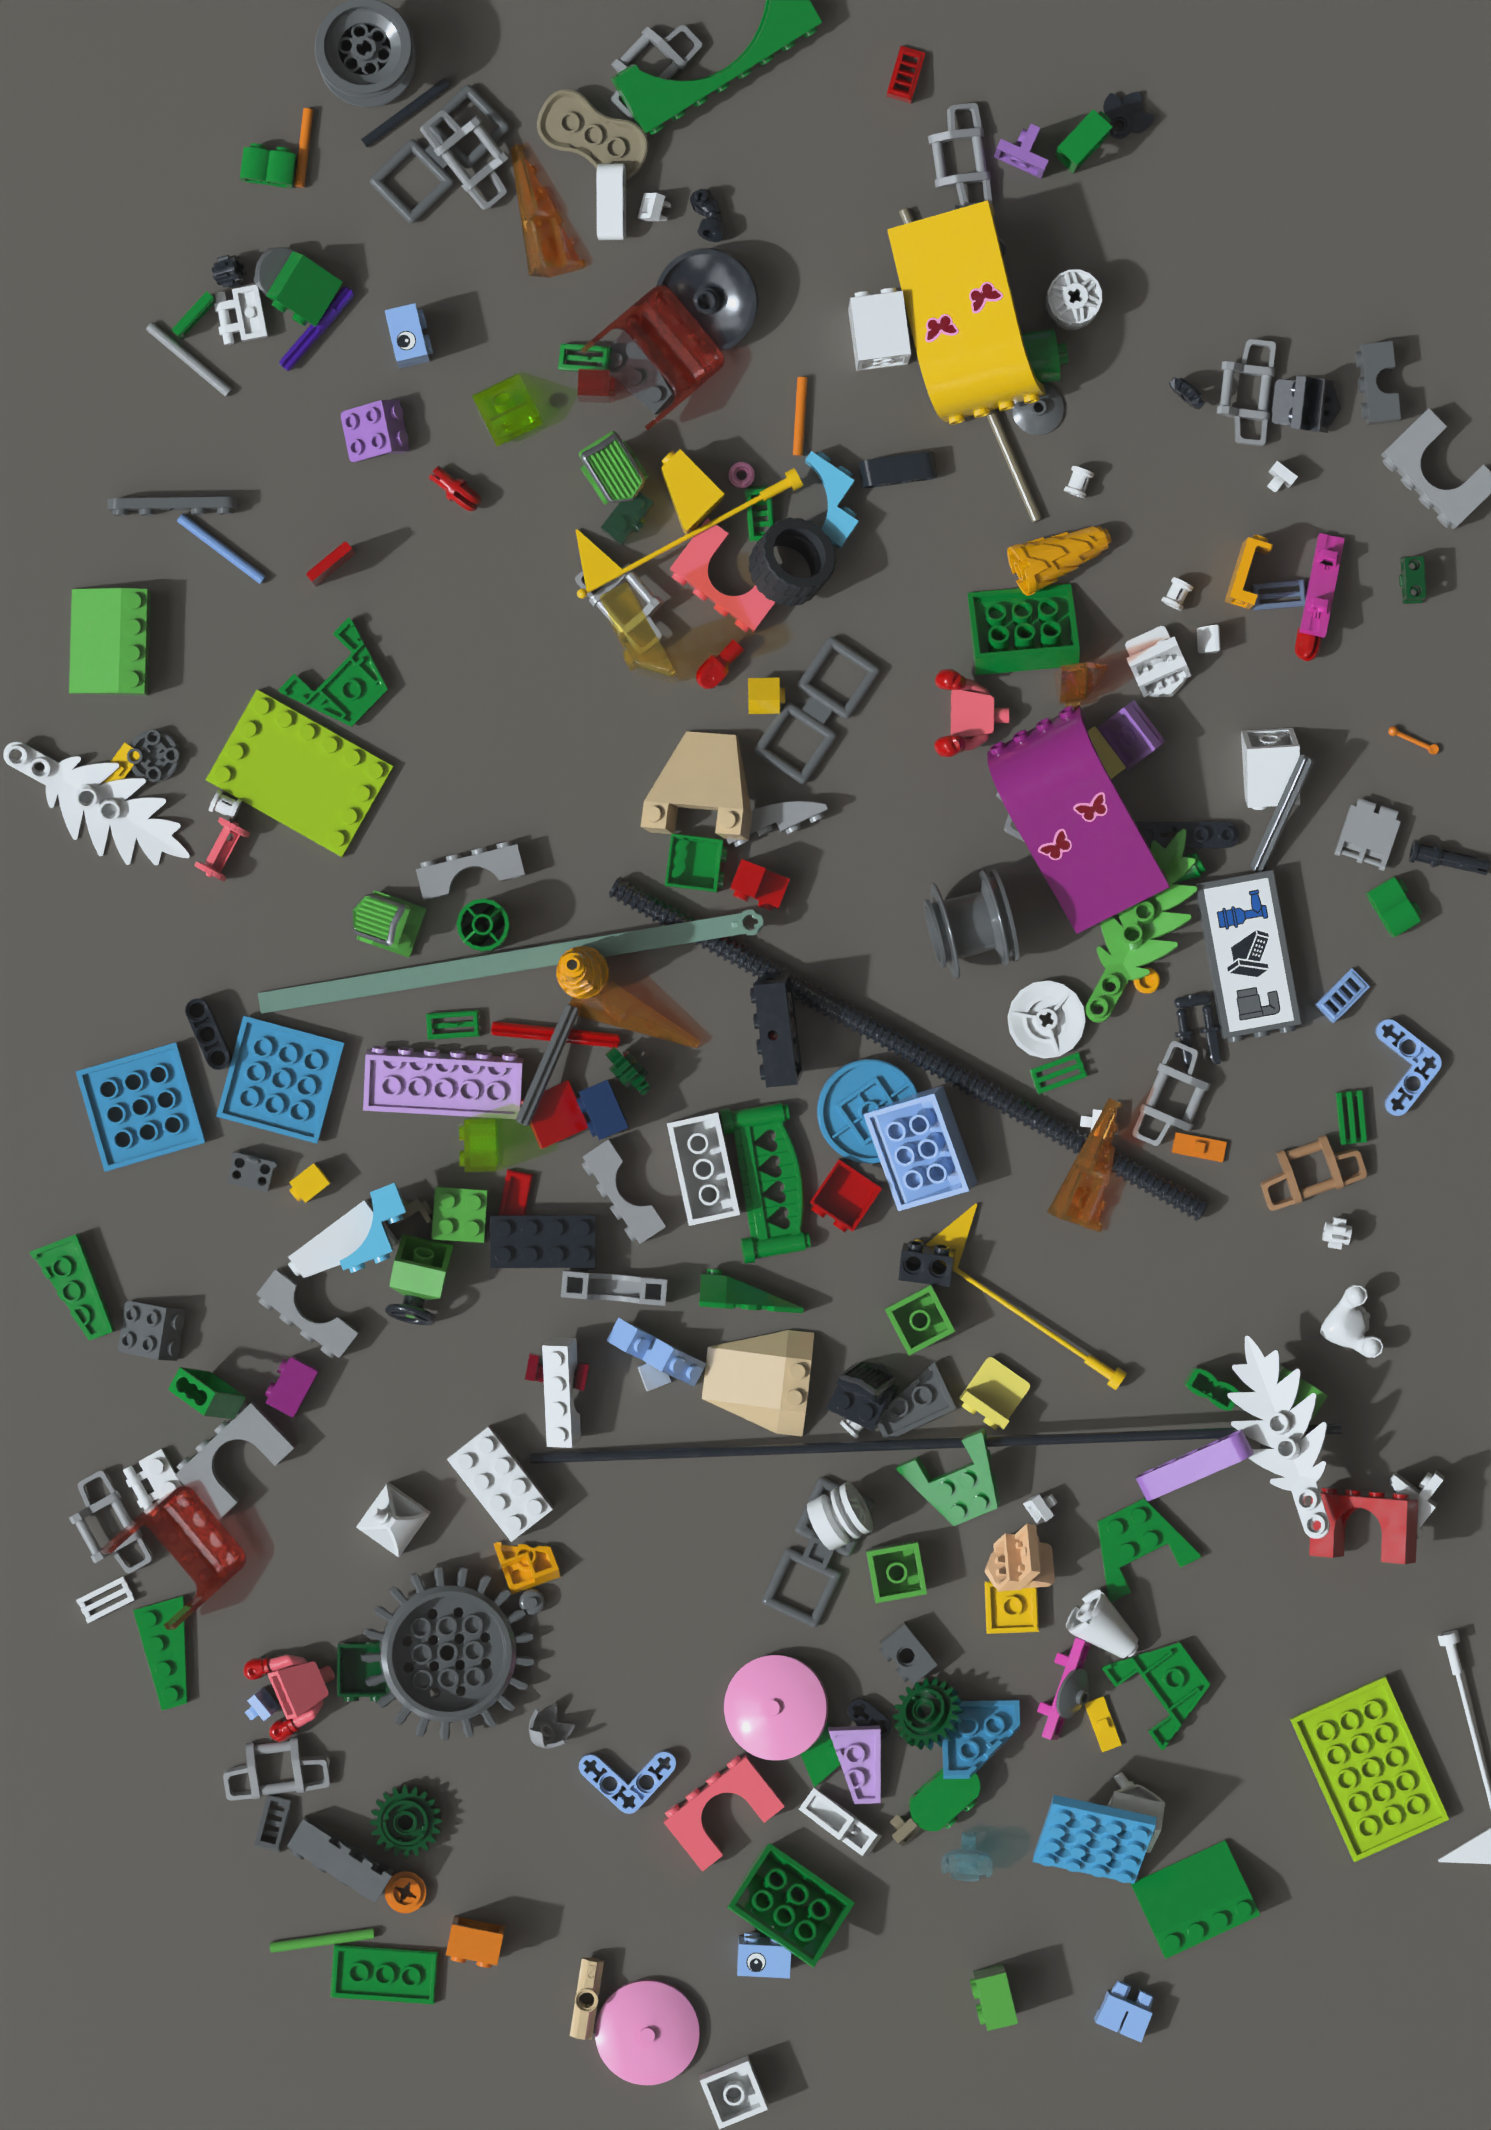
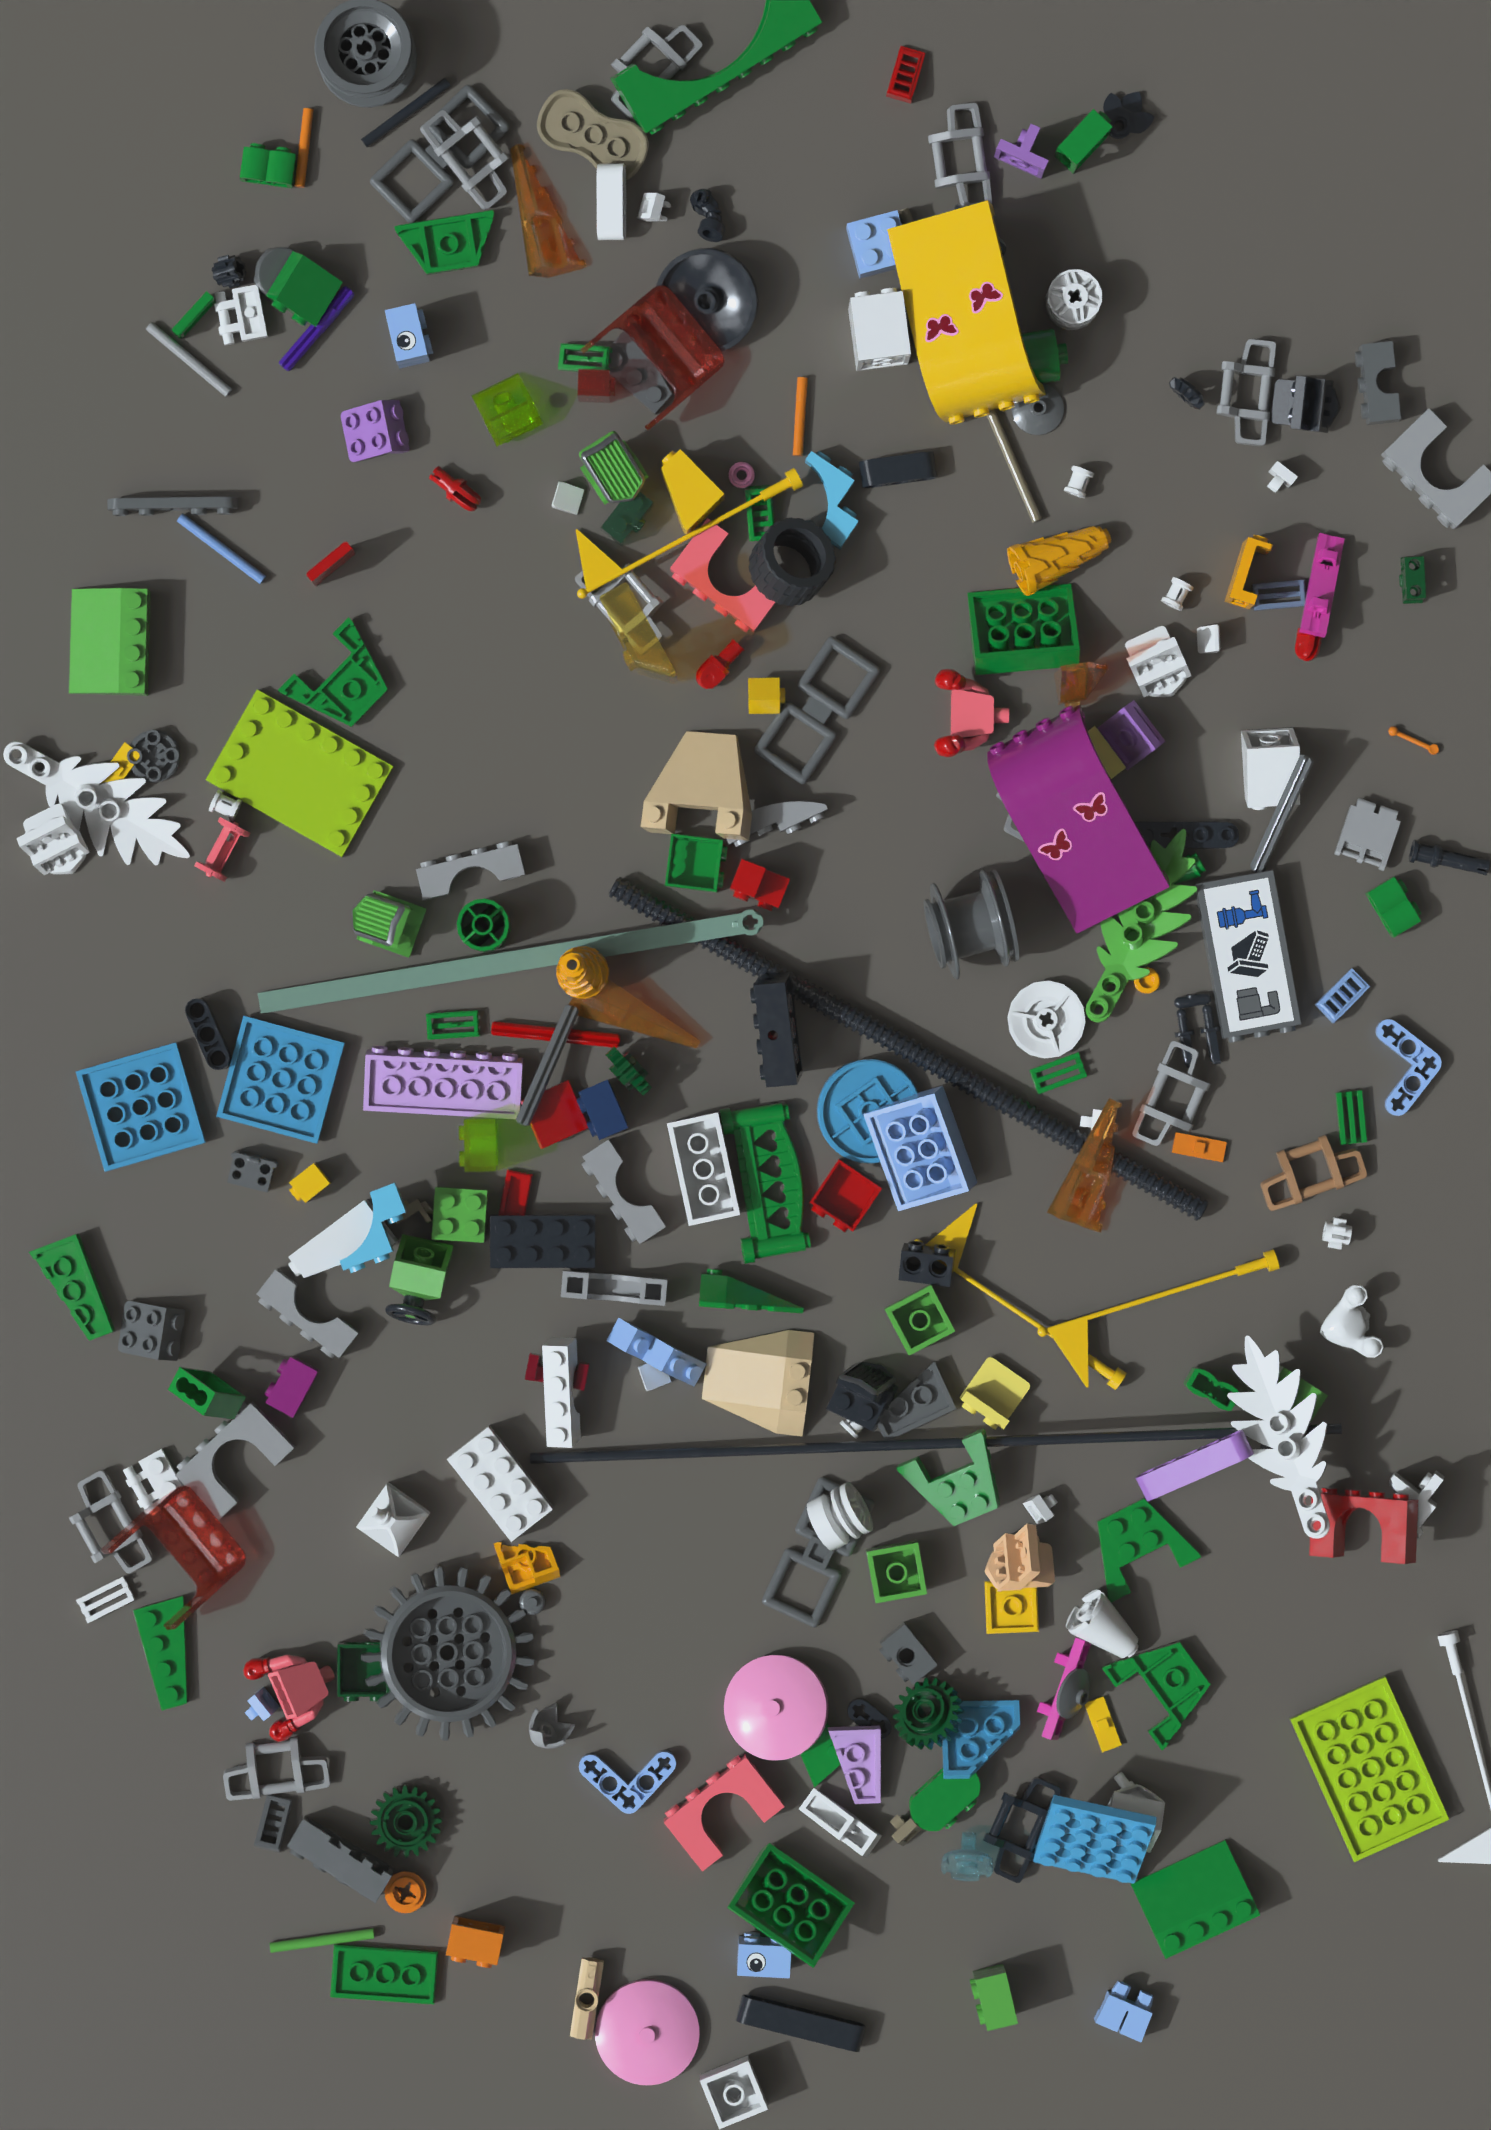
(53, 842): none -> white piece
(447, 242): none -> green wing
(567, 498): none -> white slope
(800, 2023): none -> black beam
(872, 243): none -> light blue brick
(1003, 1844): none -> black bar
(1073, 1334): none -> yellow piece

